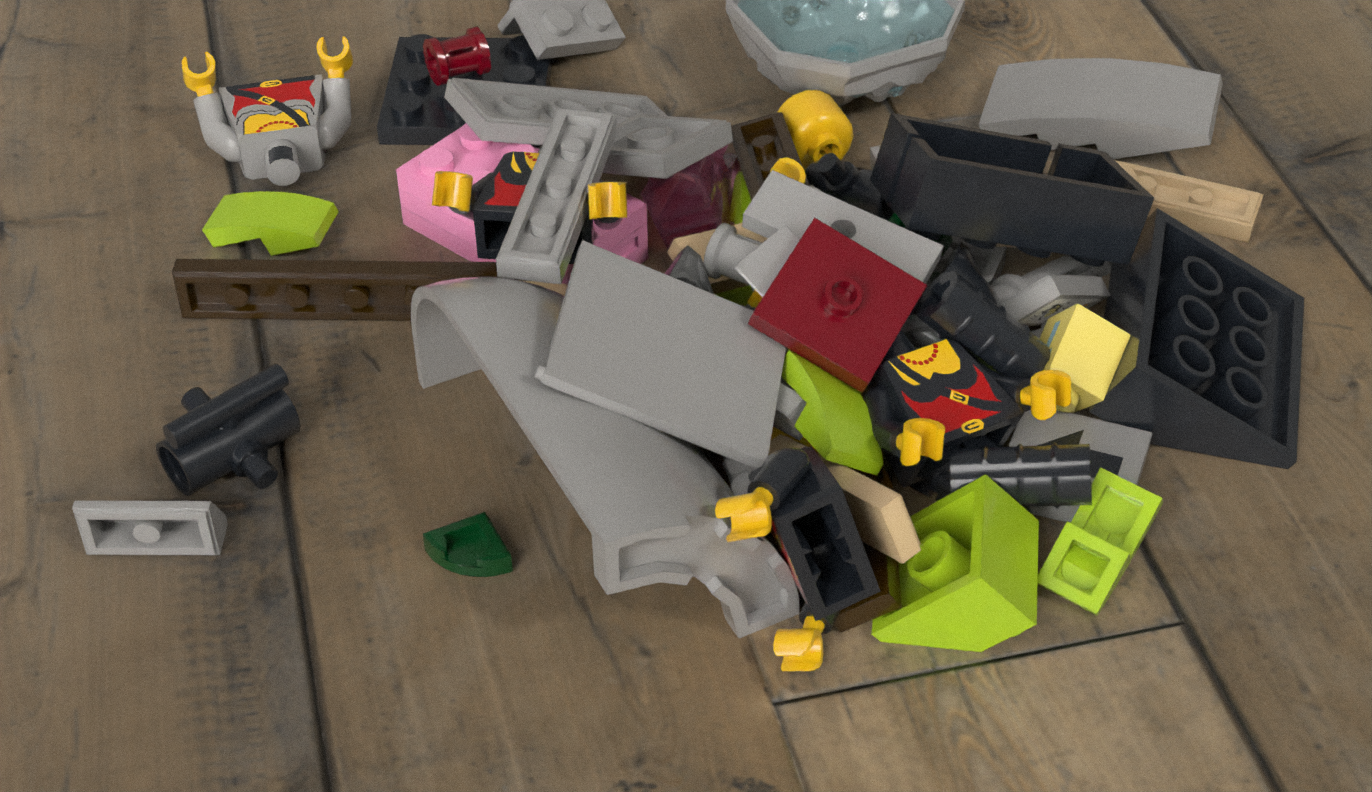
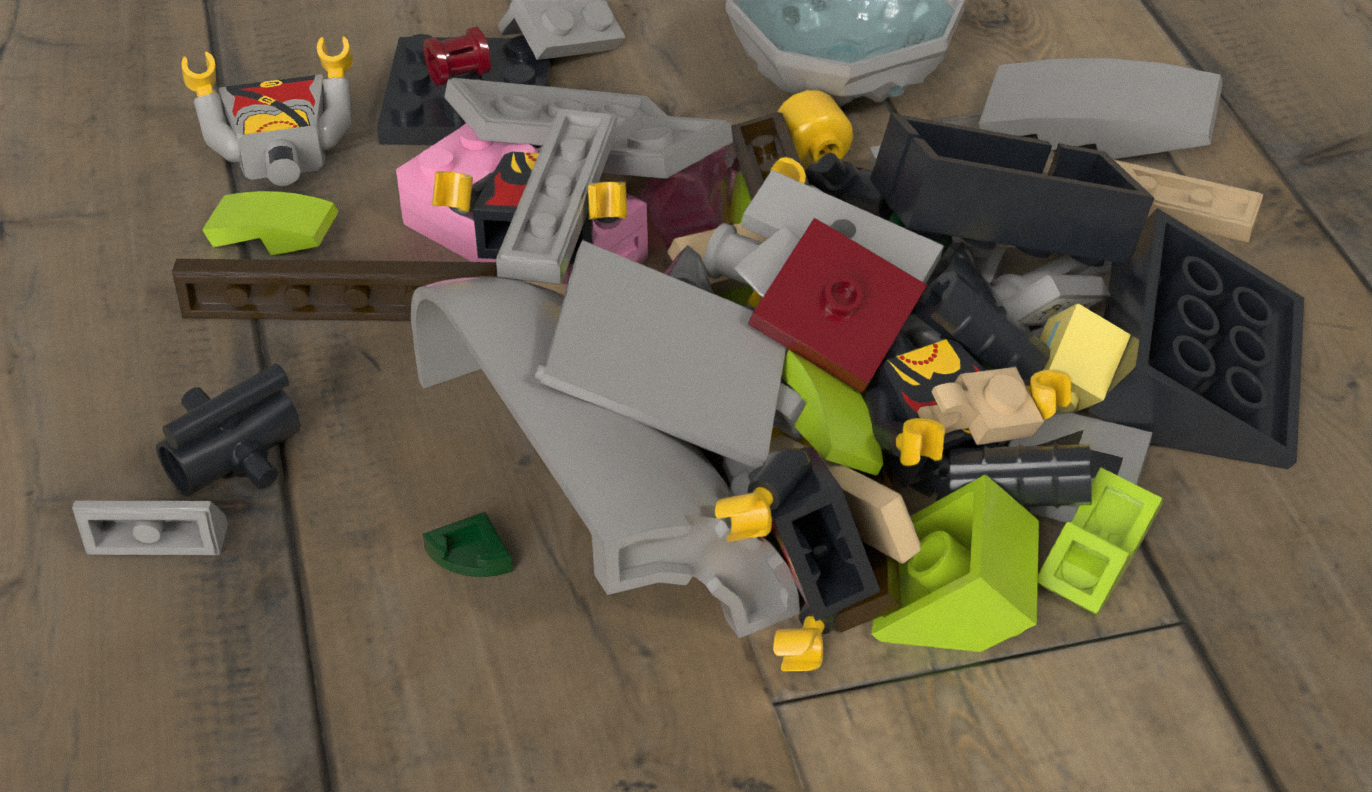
(988, 403): none -> tan plate

